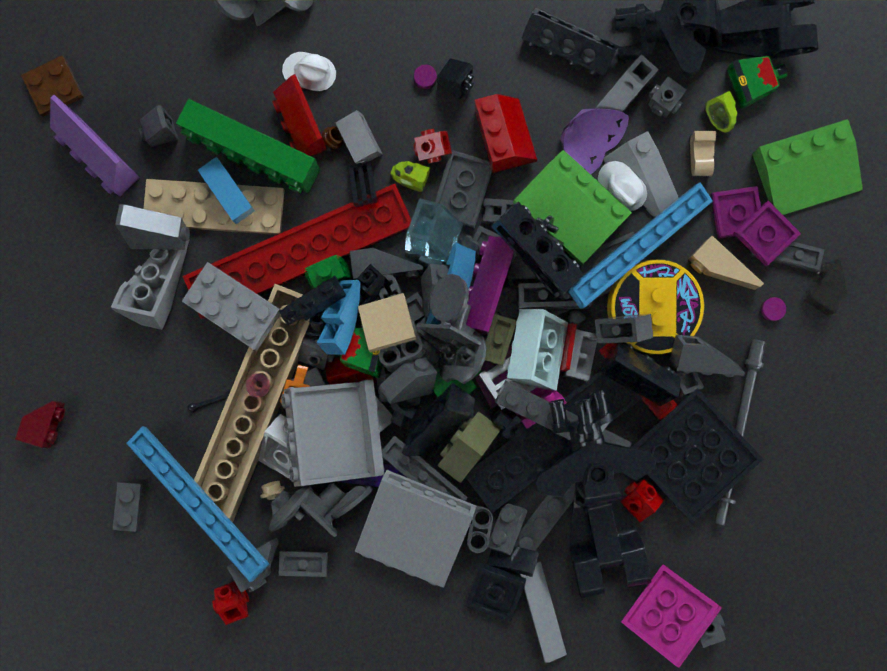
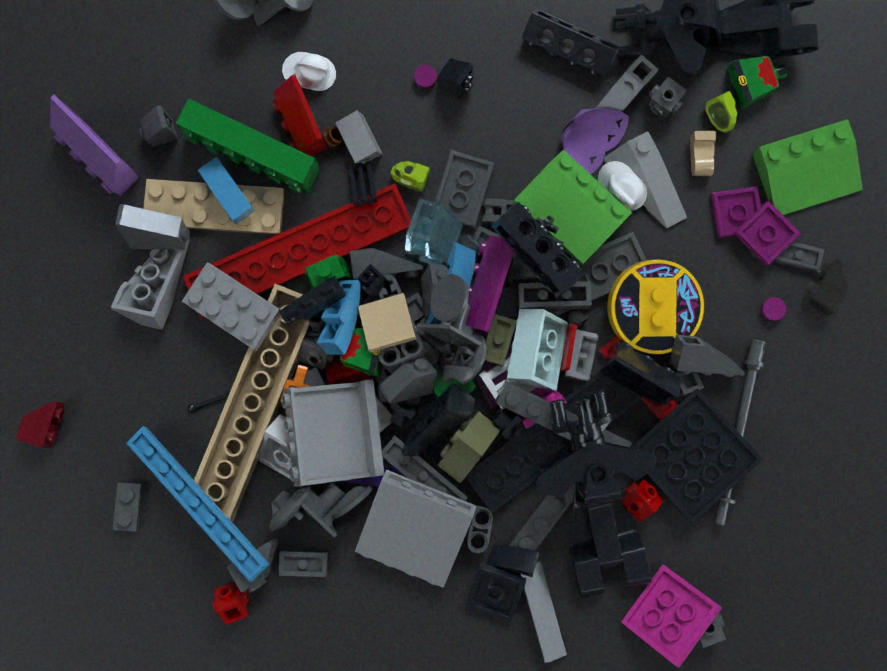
(49, 80): reddish brown plate -> none
(251, 382): clear pink plate -> none
(271, 490): tan plate -> none
(432, 145): brick -> none
(504, 132): red slope -> none
(507, 528): dark grey plate -> none
(624, 329): dark grey slope -> none
(639, 245): dark azure tile -> none
(717, 262): tan slope -> none

